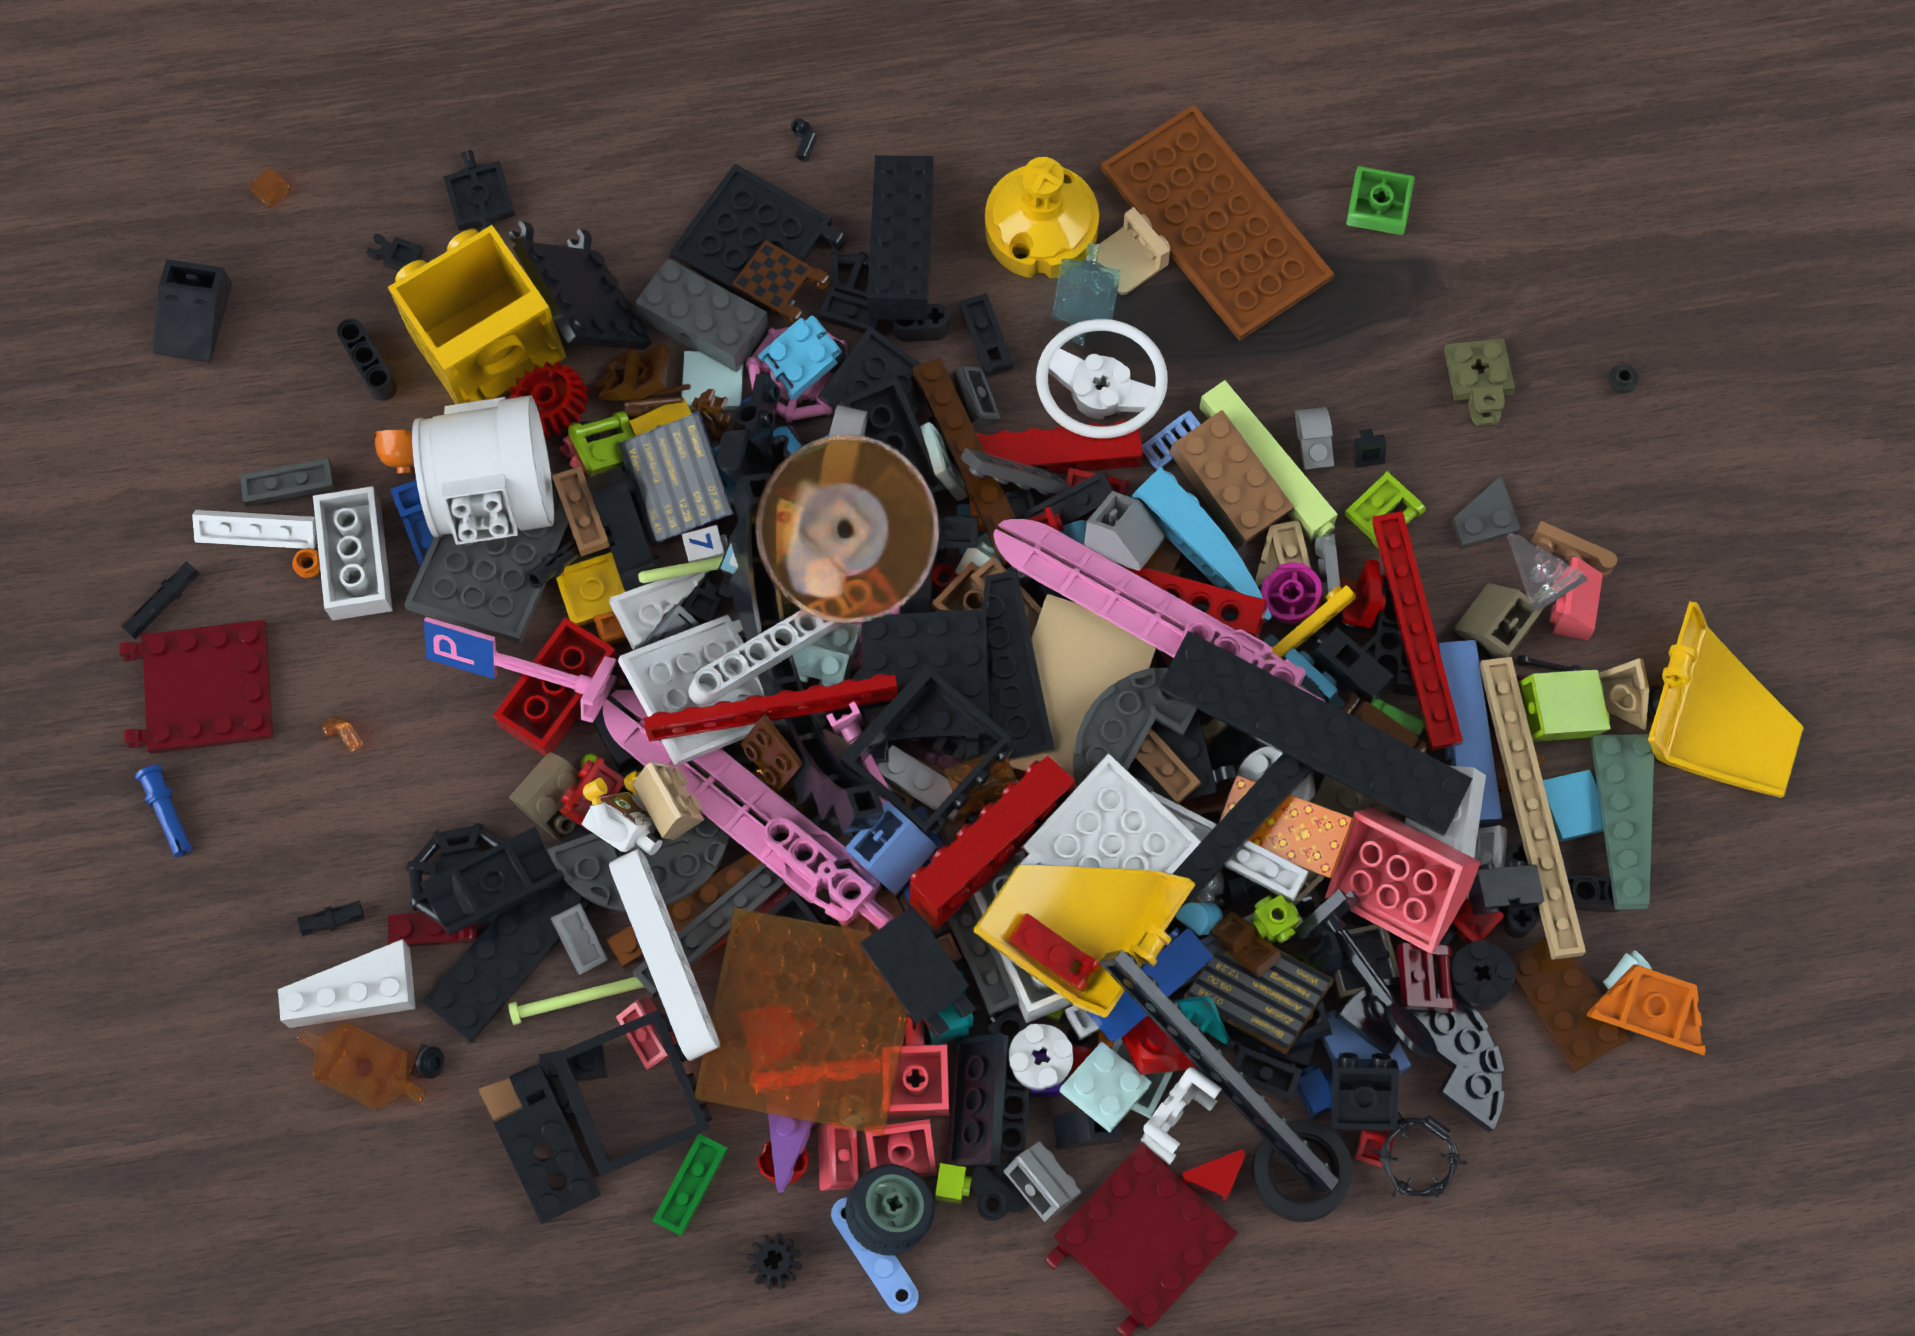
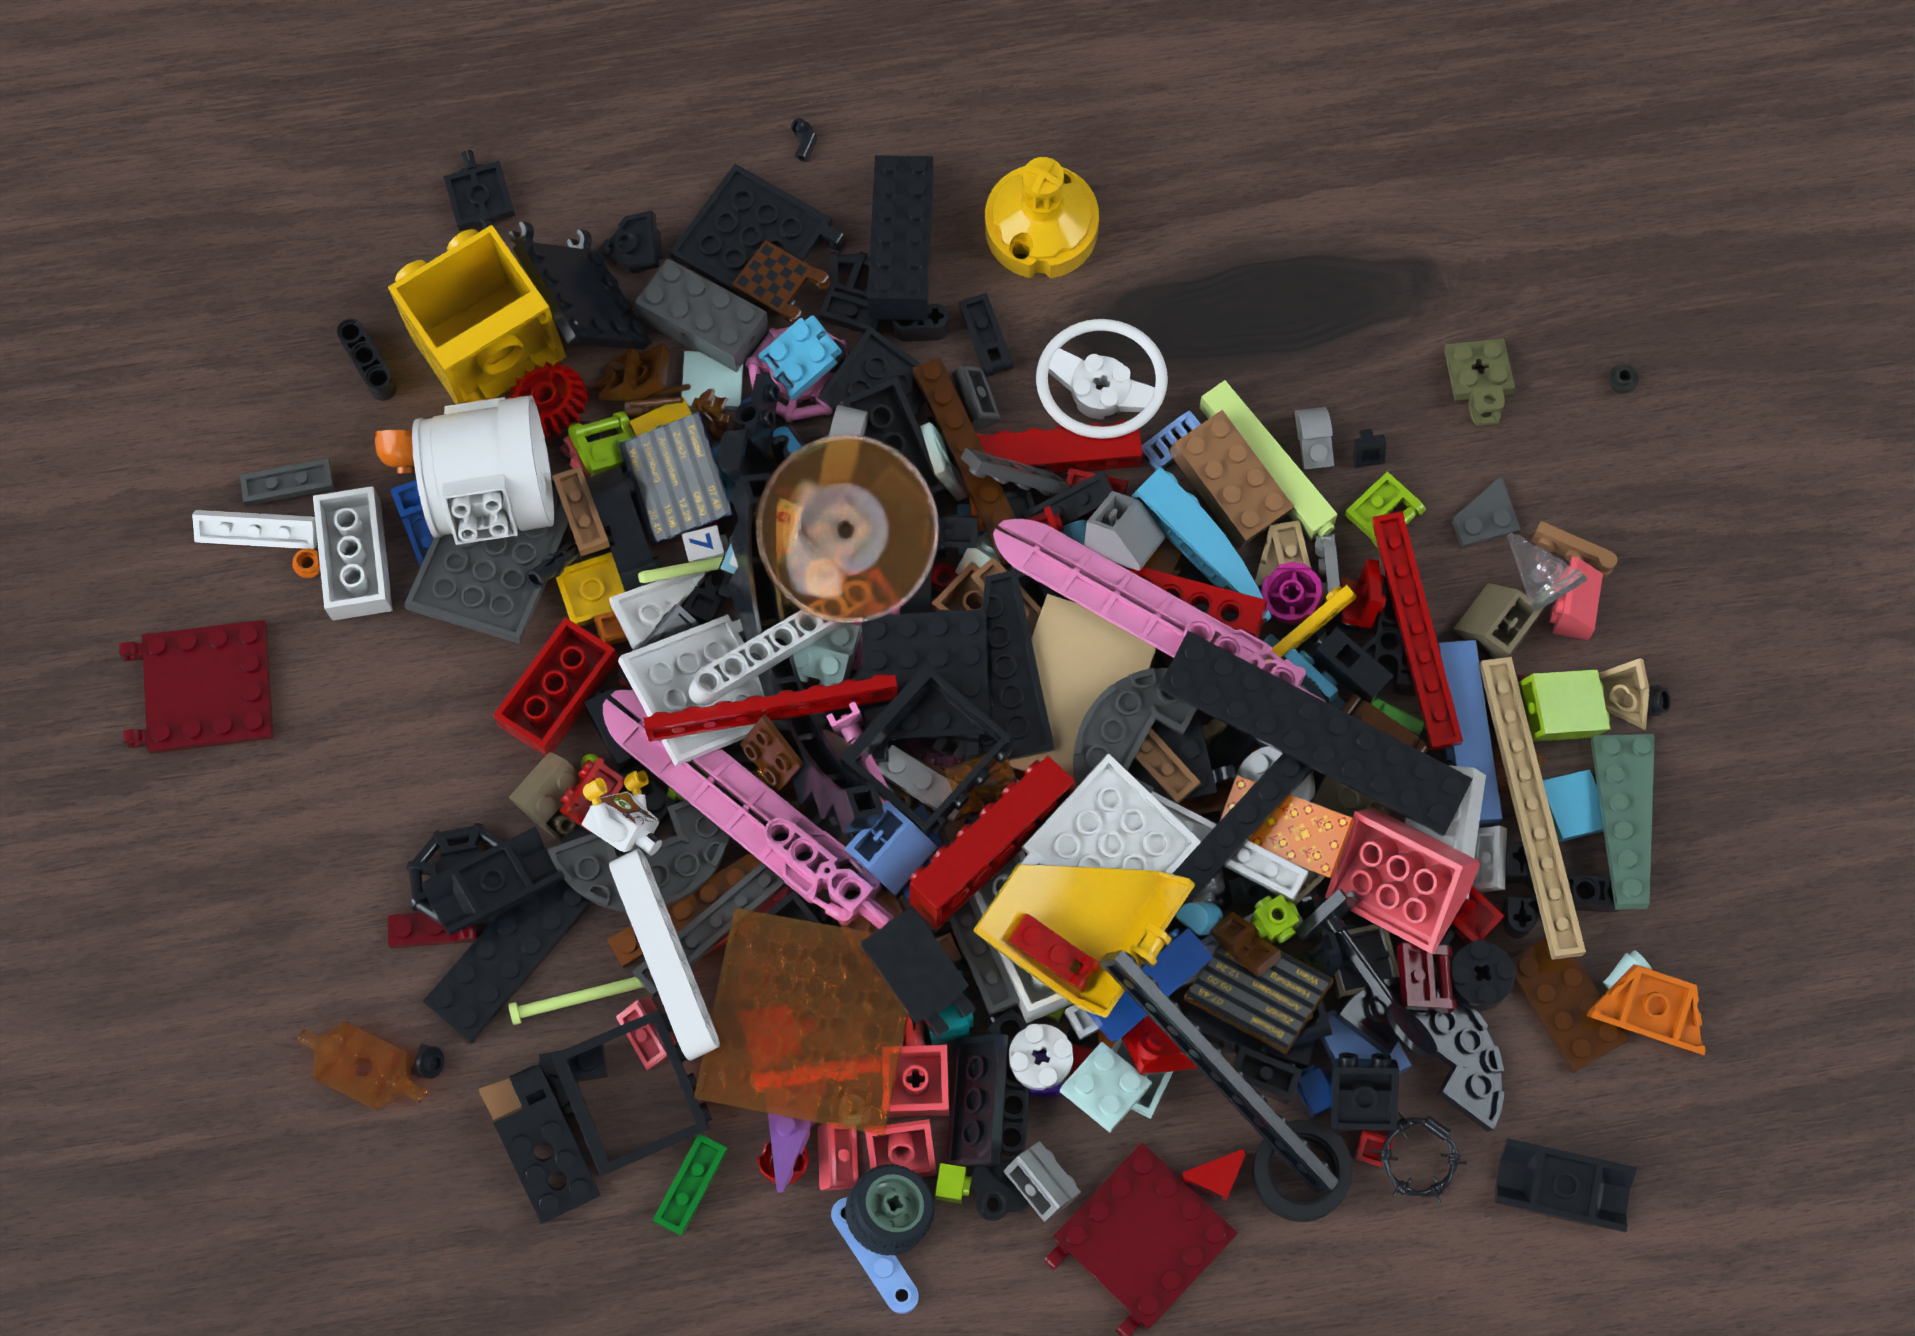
(160, 600): black pin -> none
(160, 798): blue pin -> none
(190, 309): black slope -> none
(269, 187): clear orange plate -> none
(331, 918): black pin -> none
(345, 730): clear orange arm -> none
(355, 989): white wedge -> none
(395, 254): black plate -> none
(478, 654): bright pink piece -> none
(579, 939): light grey plate -> none
(636, 243): none -> black plate
(668, 799): tan slope -> none
(784, 1265): black gear -> none
(1080, 1130): black slope -> none
(1085, 290): clear light blue plate -> none
(1134, 251): tan bracket -> none
(1190, 1086): white plate -> none
(1205, 1015): teal piece -> none
(1217, 222): dark orange plate -> none
(1391, 187): bright green brick -> none
(1509, 886): black brick -> none
(1525, 660): black hinge -> none
(1564, 1185): none -> black piece
(1720, 717): yellow panel -> none

